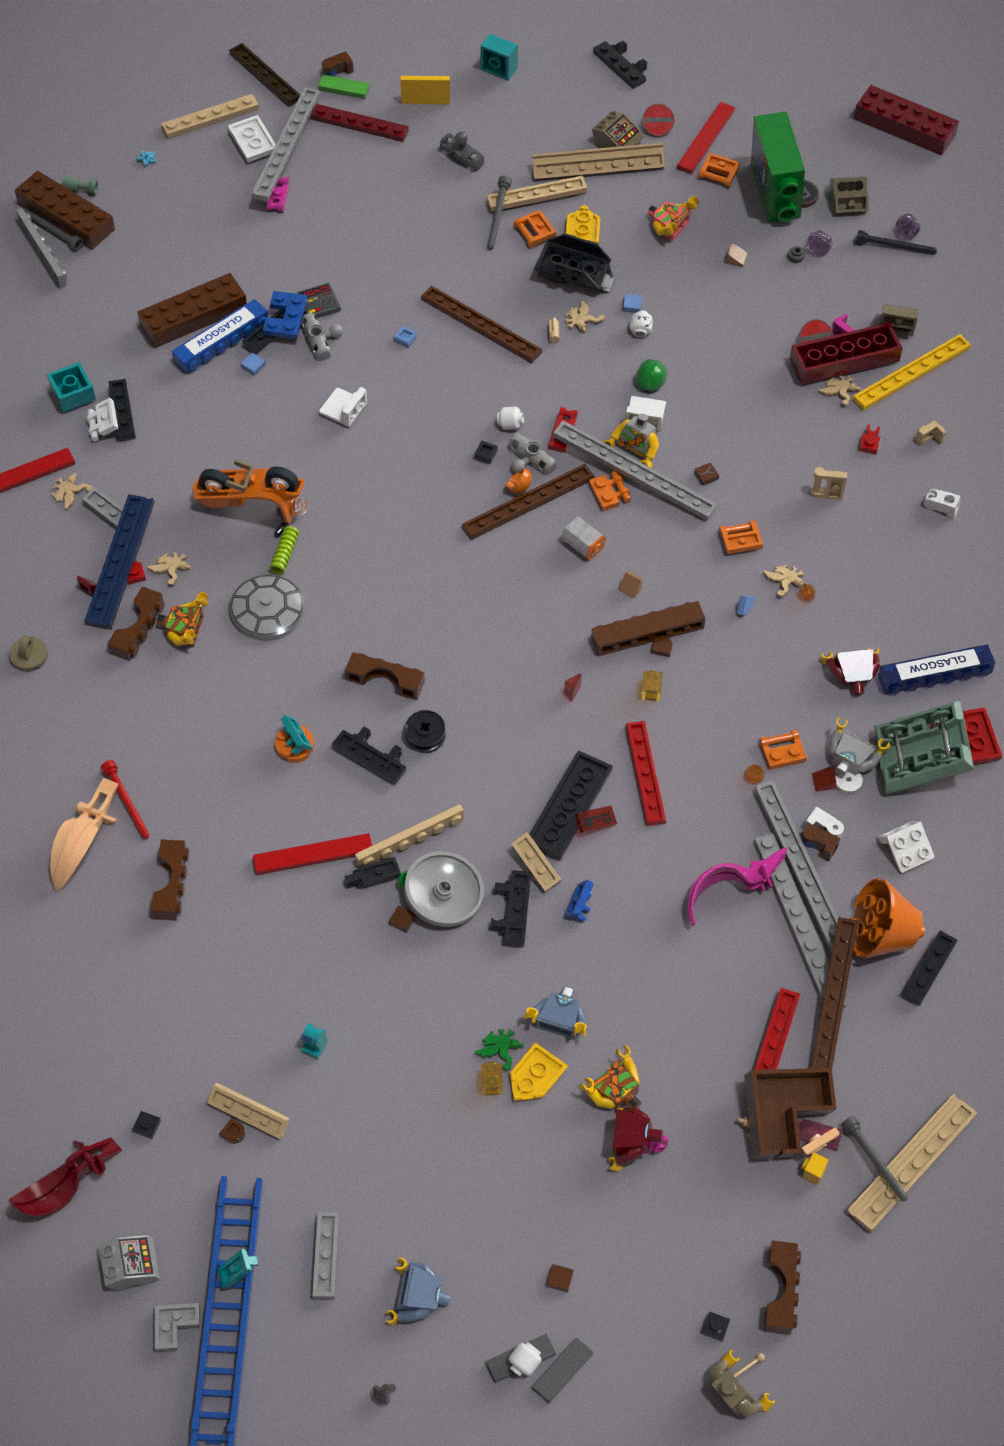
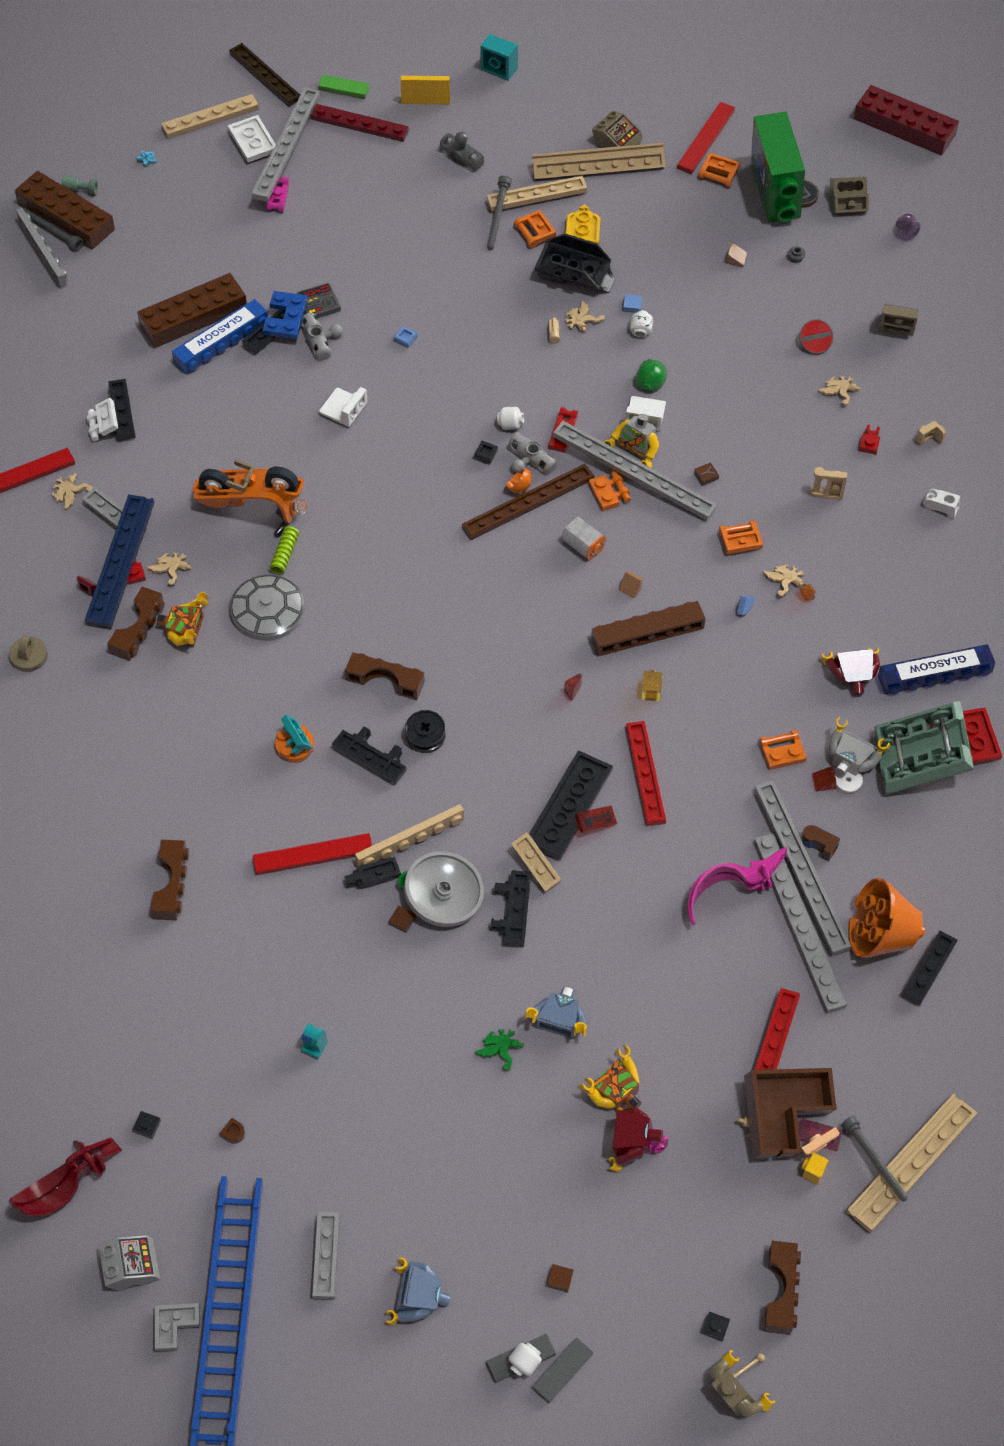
(71, 387): teal brick -> none
(77, 834): light nougat piece -> none
(109, 769): red piece -> none
(236, 1268): teal plate -> none
(248, 1110): tan plate -> none
(253, 364): medium blue tile -> none
(337, 64): reddish brown leg -> none
(381, 1393): clear smoke plate -> none
(481, 324): reddish brown tile -> none
(491, 1079): clear yellow brick -> none
(535, 1073): yellow tile -> none
(577, 903): blue plate -> none
(612, 57): black hinge -> none
(658, 120): red piece -> none
(662, 646): reddish brown tile -> none
(672, 218): torso -> none
(754, 774): clear orange plate -> none
(819, 242): clear purple head -> none
(826, 822): white leg -> none
(834, 993): reddish brown tile -> none
(840, 325): dark pink bracket -> none
(845, 353): dark red brick -> none
(863, 237): black piece -> none
(908, 845): white bracket -> none
(911, 372): yellow tile -> none

